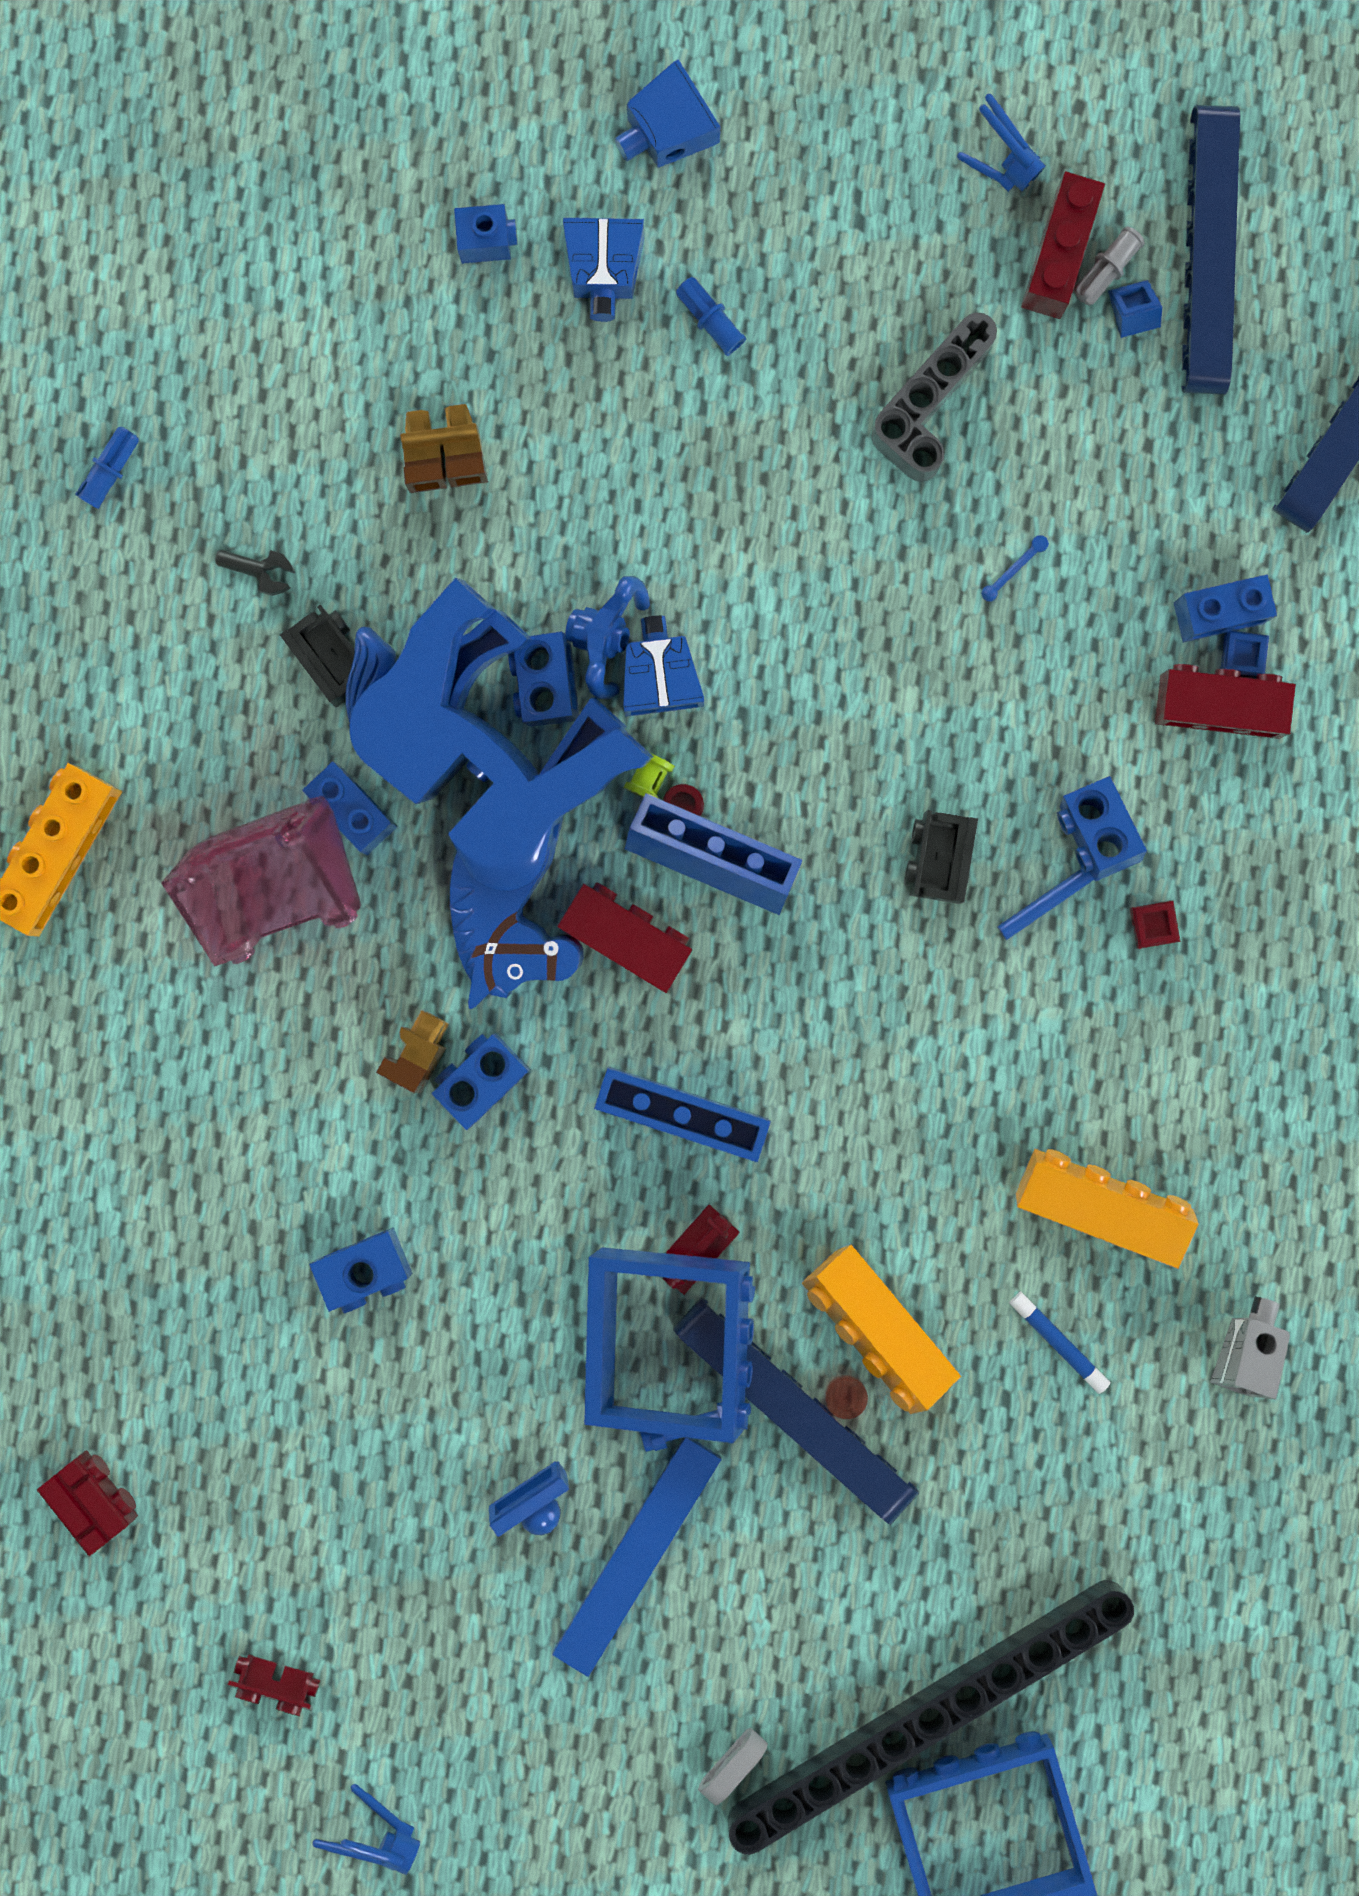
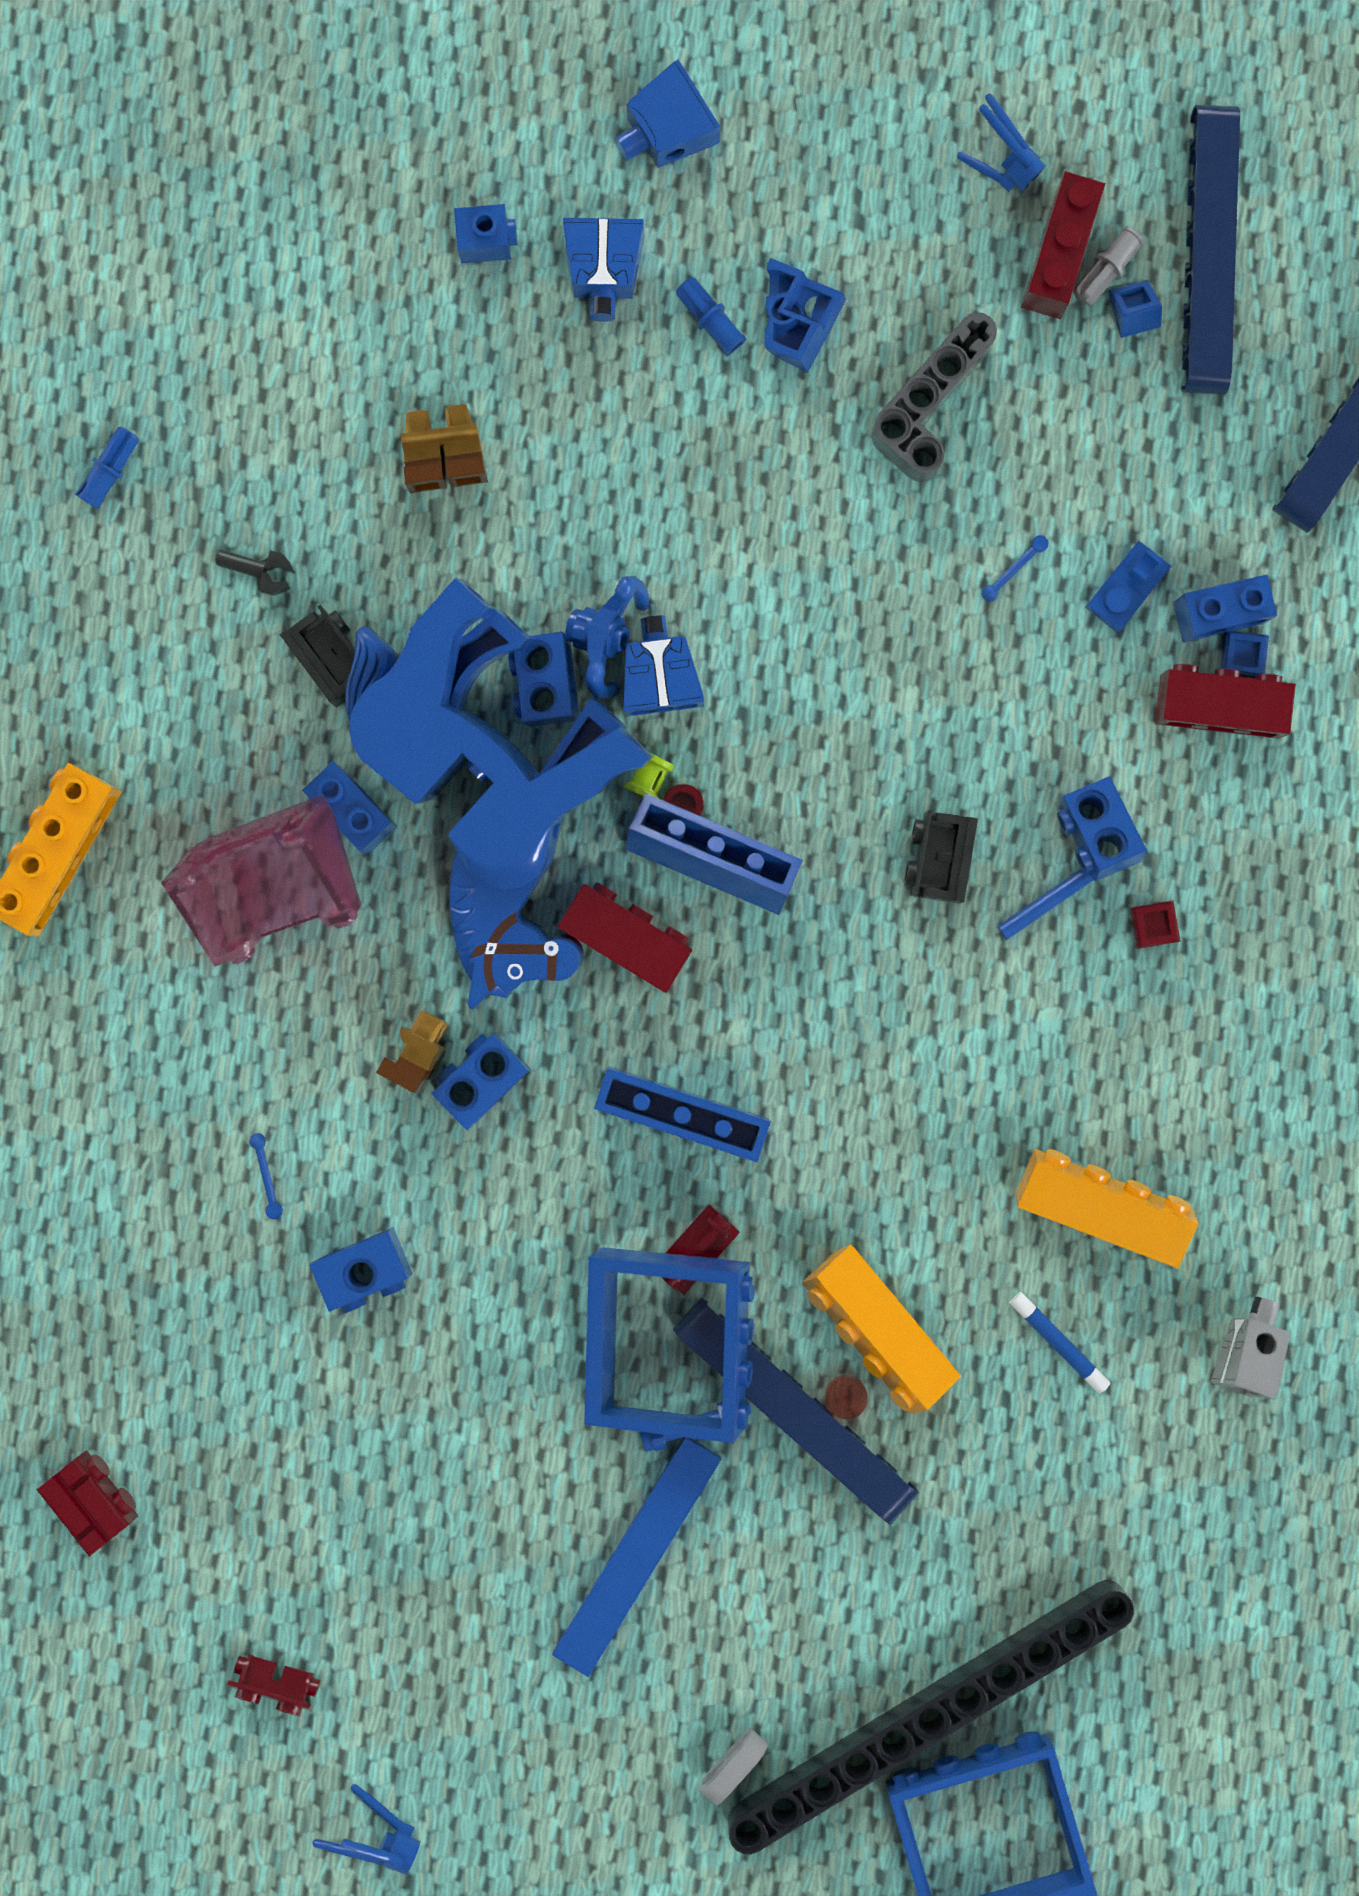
(274, 1209): none -> blue hinge
(531, 1503): blue tile -> none
(790, 331): none -> blue slope
(1128, 586): none -> blue plate

